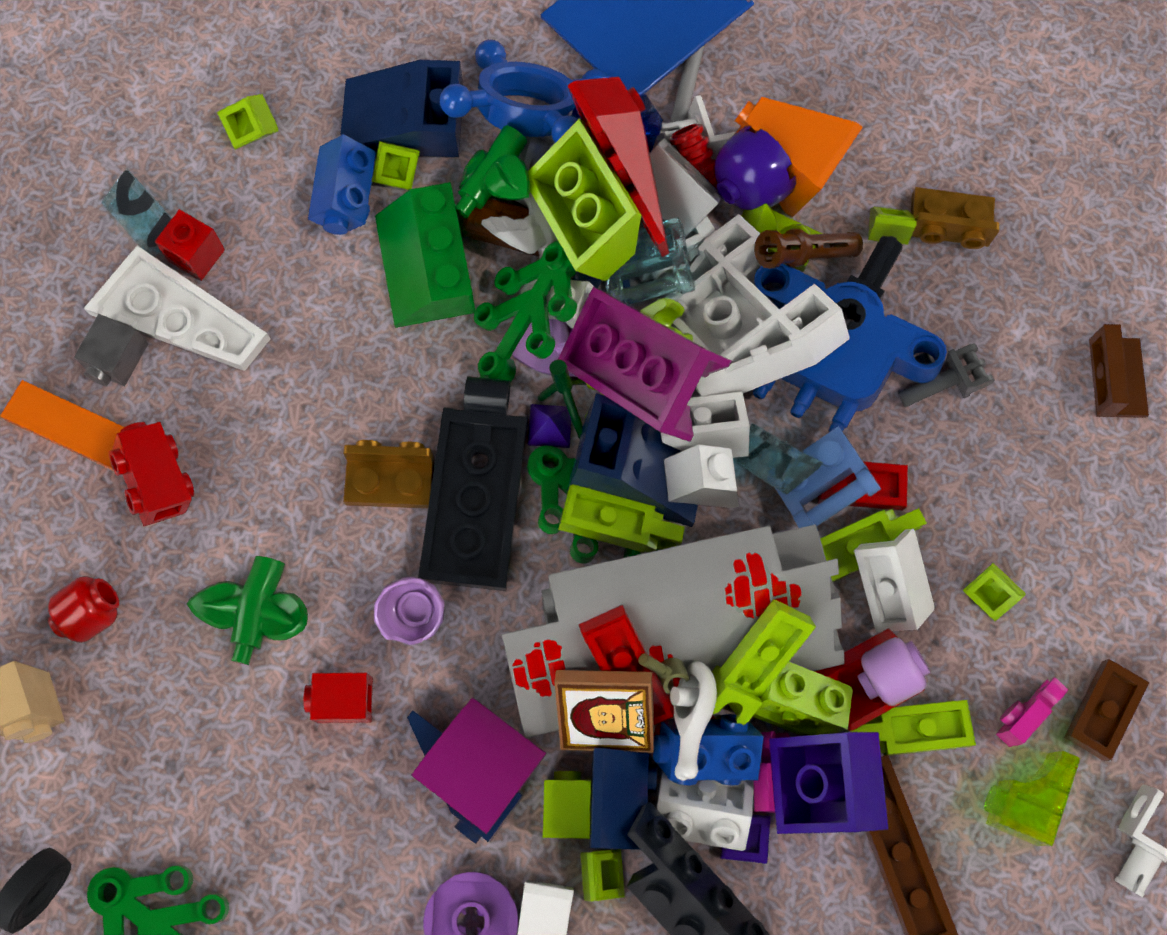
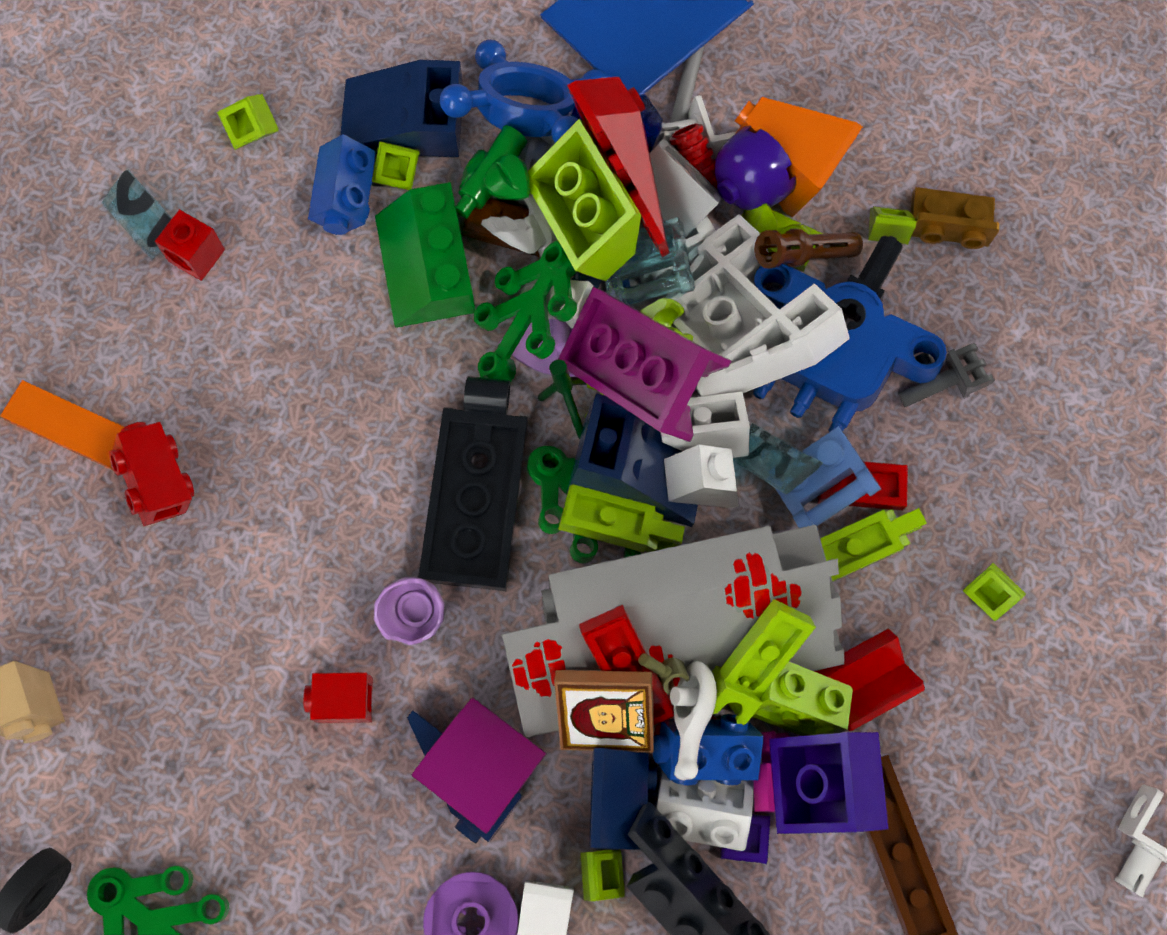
(83, 609): red head -> none
(110, 351): flat silver brick -> none
(176, 311): white wing -> none
(252, 608): green plant -> none
(388, 474): pearl gold bracket -> none
(549, 426): dark purple slope -> none
(566, 806): lime brick -> none
(893, 671): lavender head -> none
(895, 582): white panel -> none
(923, 728): lime hinge -> none
(1023, 719): dark pink plate -> none
(1034, 806): clear neon green arch -> none
(1106, 710): reddish brown plate -> none
(1118, 374): reddish brown panel -> none

